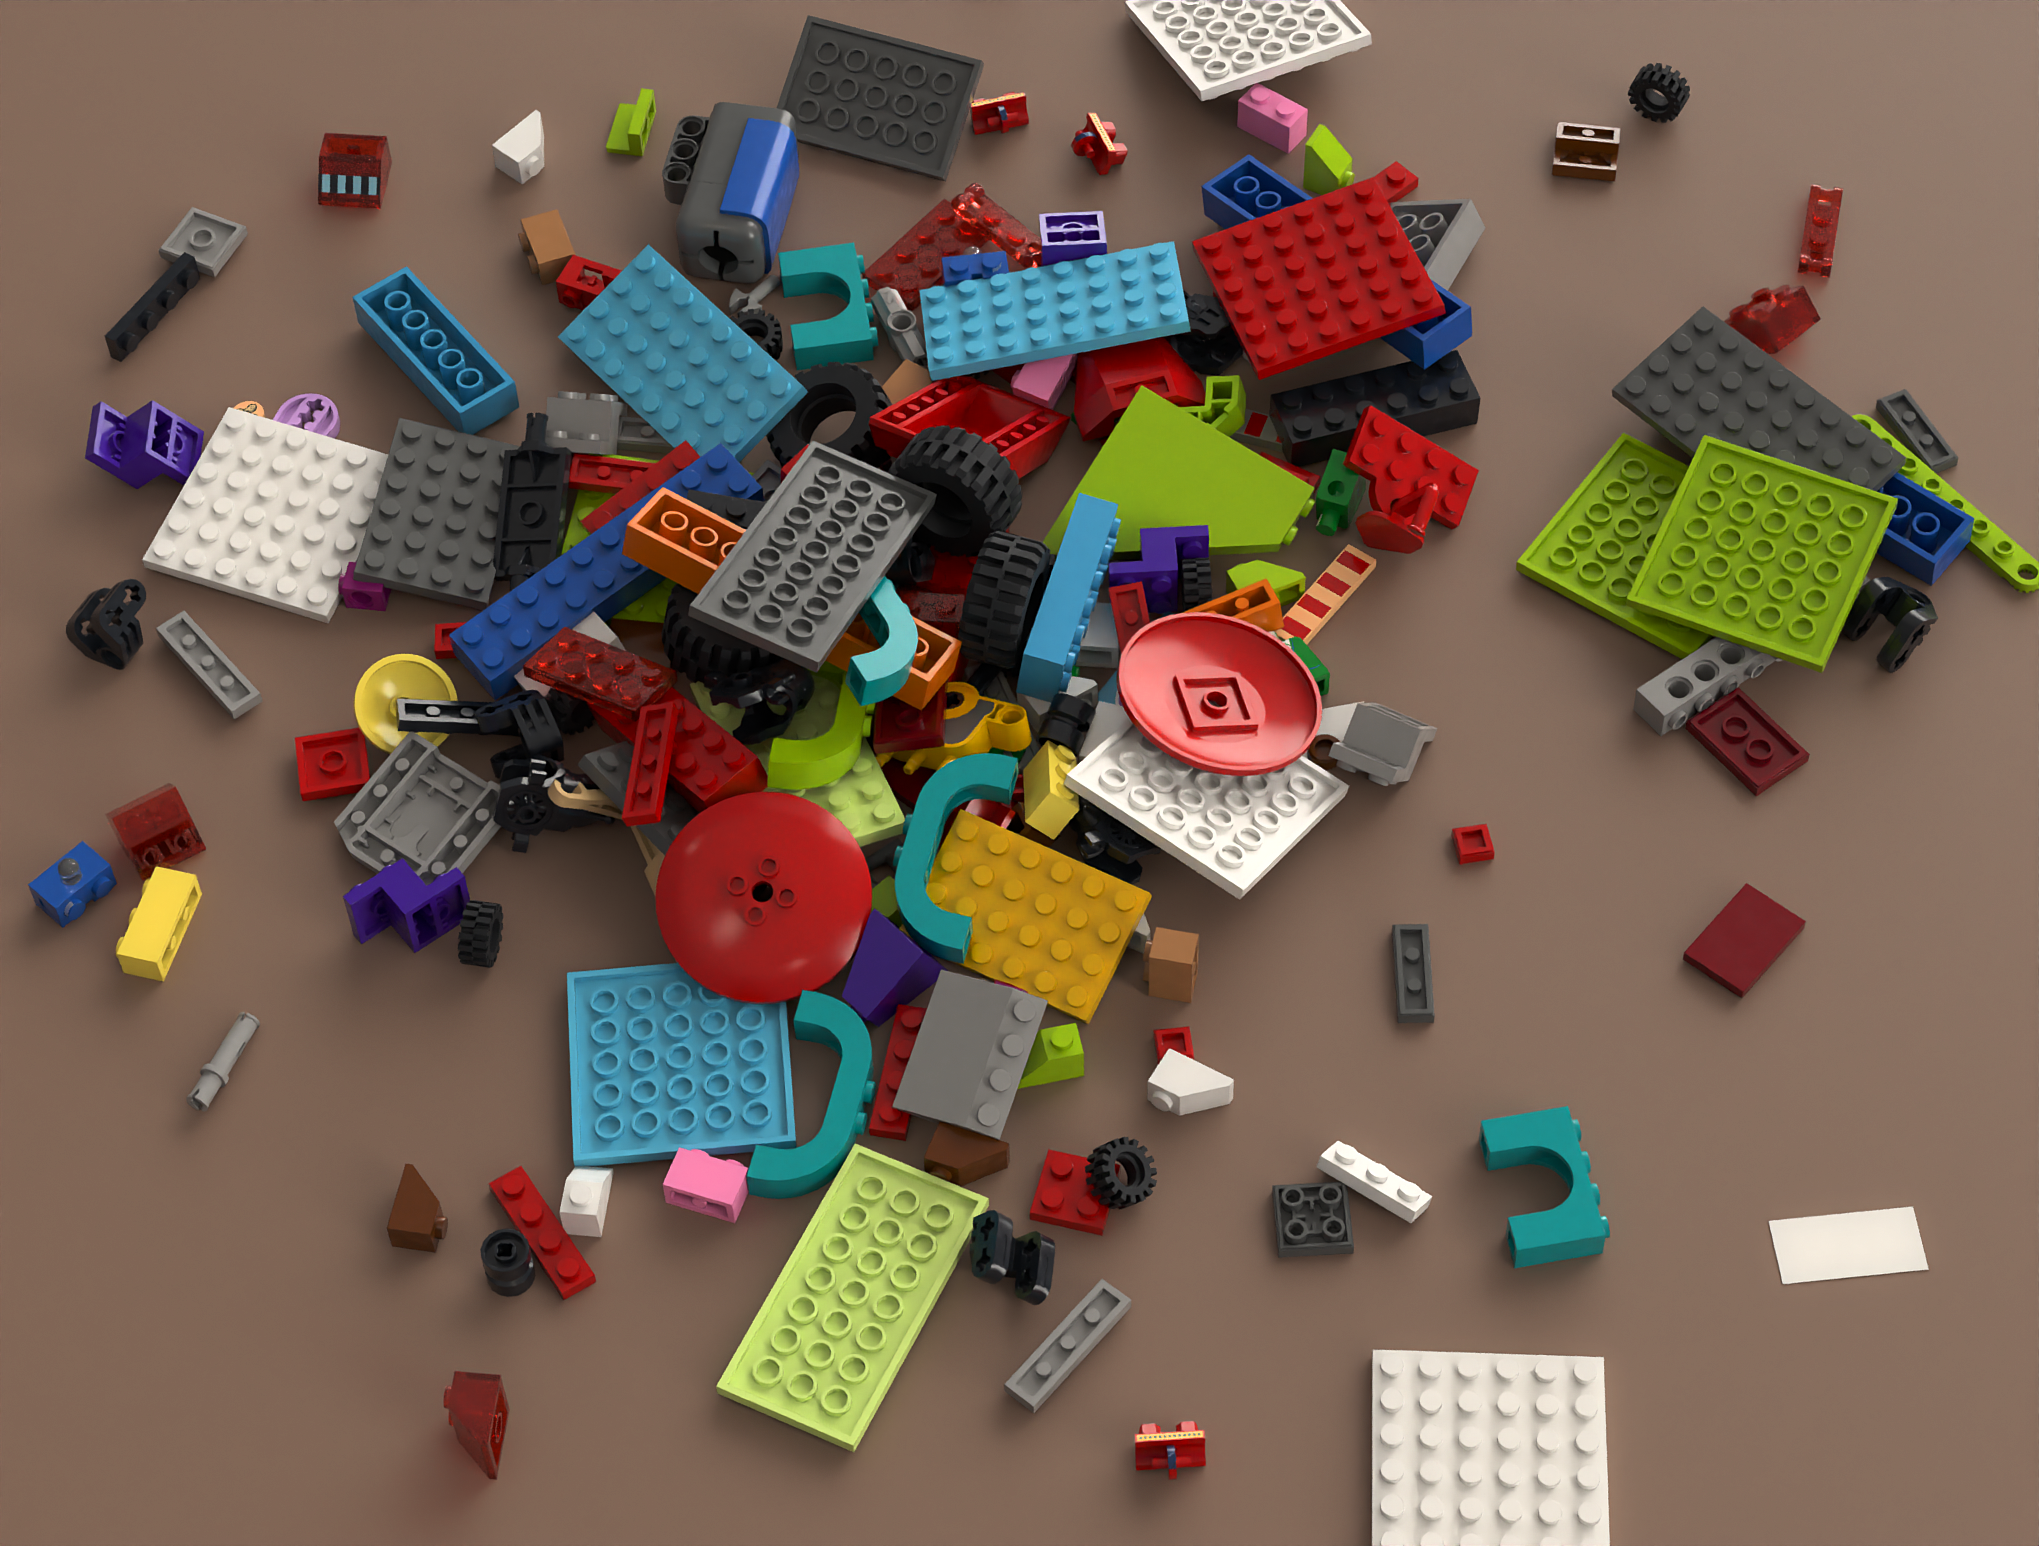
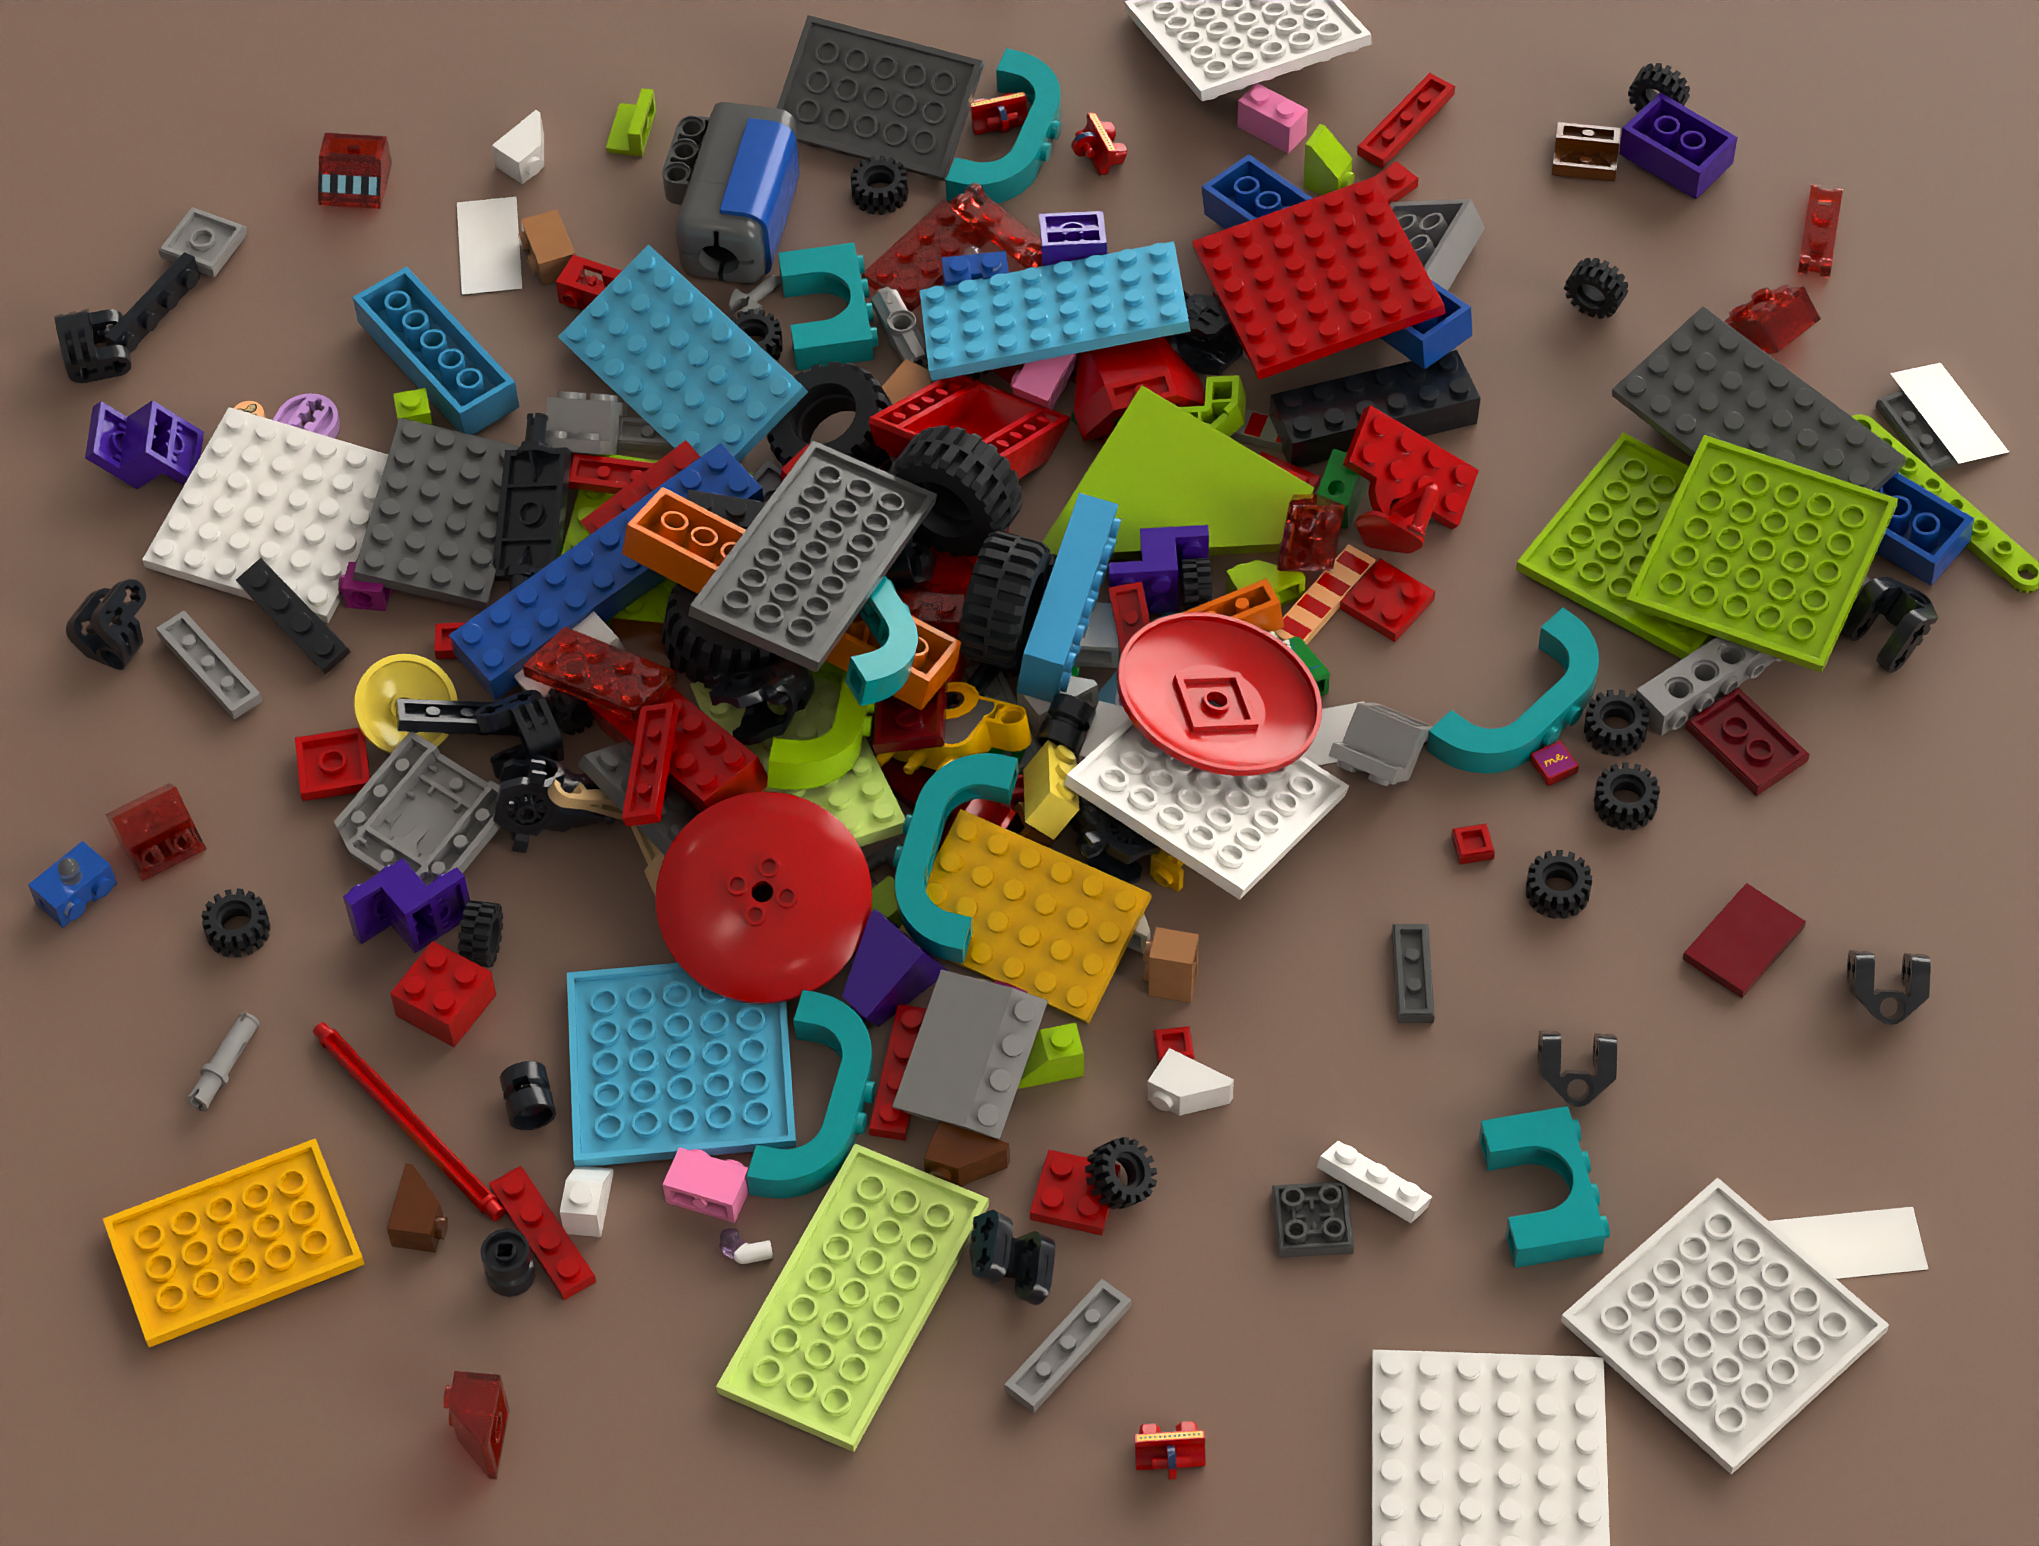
(77, 338): none -> black piece
(158, 923): light yellow brick -> none
(232, 1242): none -> yellow plate
(238, 939): none -> black tyre
(293, 616): none -> black plate
(410, 1123): none -> red piece
(413, 406): none -> lime brick
(443, 994): none -> red brick
(489, 245): none -> white sticker
(527, 1095): none -> black wheel
(741, 1251): none -> arm
(879, 198): none -> black tyre
(1020, 167): none -> teal arch
(1167, 870): none -> yellow bracket
(1310, 533): none -> clear red slope
(1320, 749): reddish brown tile -> none
(1387, 600): none -> red plate
(1405, 120): none -> red plate
(1505, 748): none -> teal arch
(1554, 763): none -> tile
(1560, 867): none -> black tyre
(1596, 288): none -> black tyre
(1603, 1060): none -> black piece
(1620, 707): none -> black tyre
(1630, 780): none -> black tyre
(1678, 145): none -> dark purple brick
(1724, 1325): none -> white plate
(1915, 977): none -> black piece
(1949, 413): none -> white sticker

